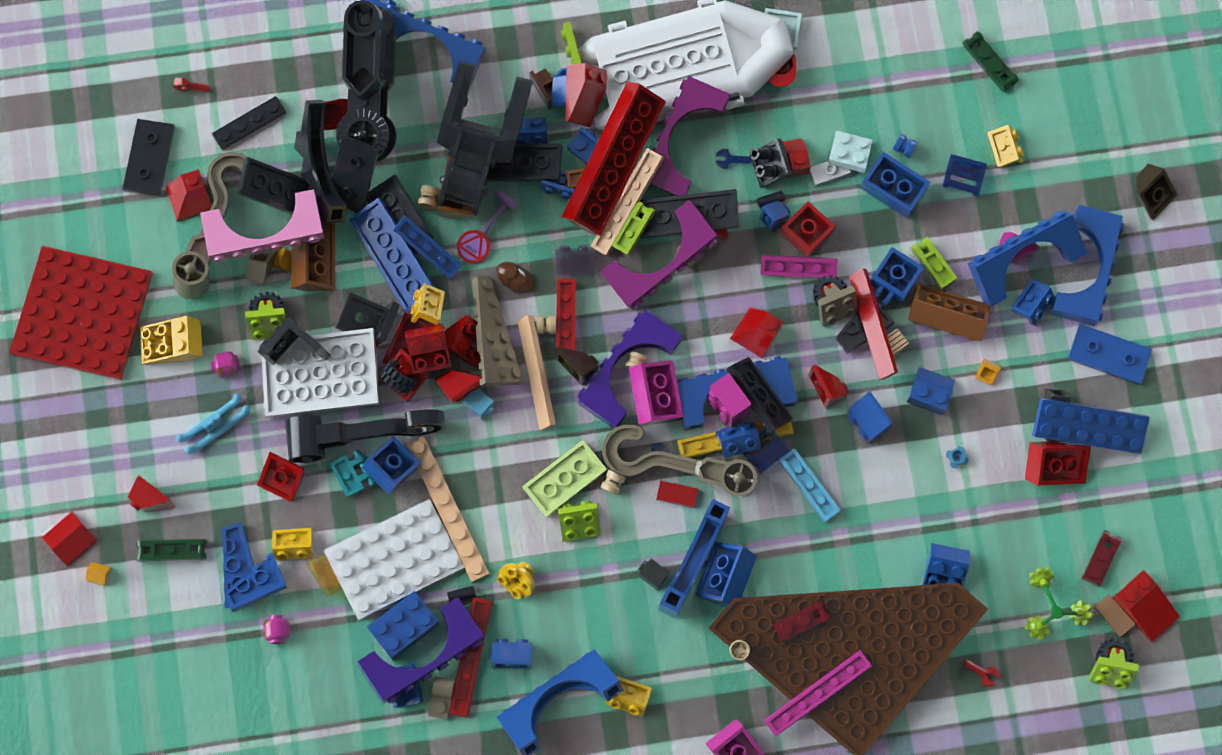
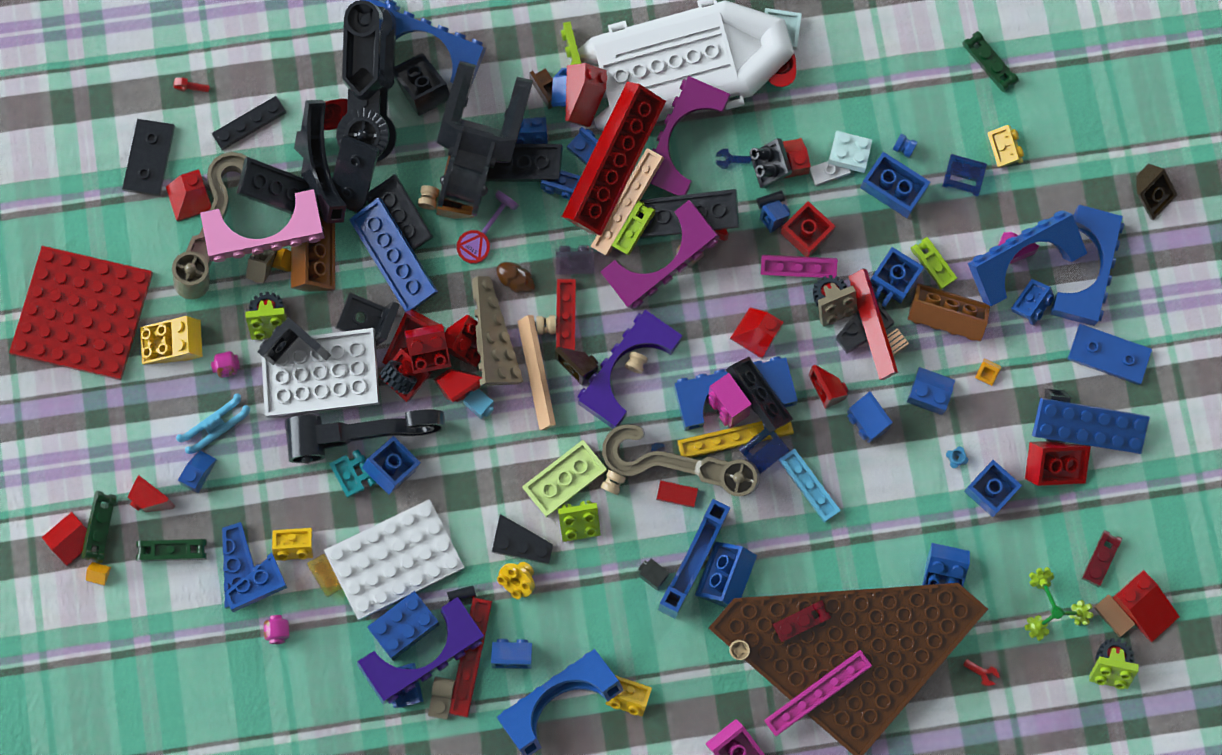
(98, 526): none -> dark green plate
(197, 471): none -> blue slope
(281, 477): red slope -> none
(421, 84): none -> black slope
(427, 247): blue plate -> none
(427, 304): yellow bracket -> none
(448, 510): light nougat plate -> none
(520, 543): none -> black wing
(573, 177): dark orange tile -> none
(655, 392): dark pink brick -> none
(738, 439): blue bracket -> none
(992, 488): none -> blue brick

